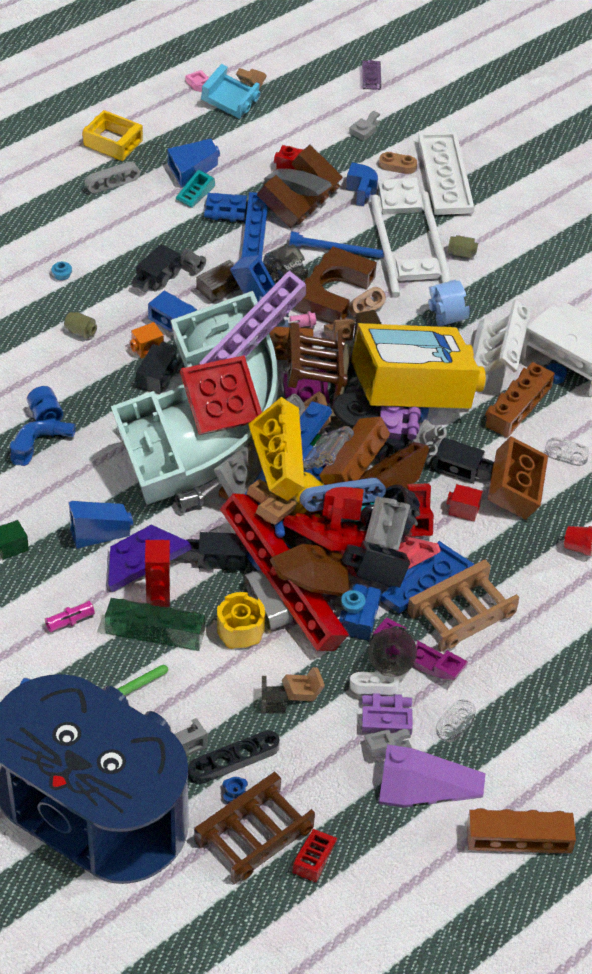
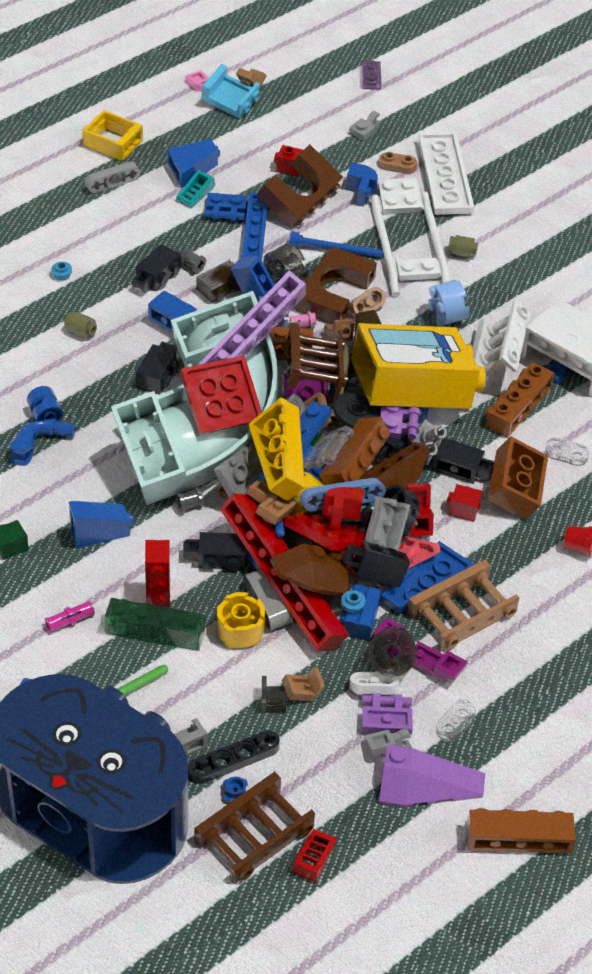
(128, 555): dark purple wing -> none
(144, 337): orange brick -> none
(301, 182): dark grey slope -> none

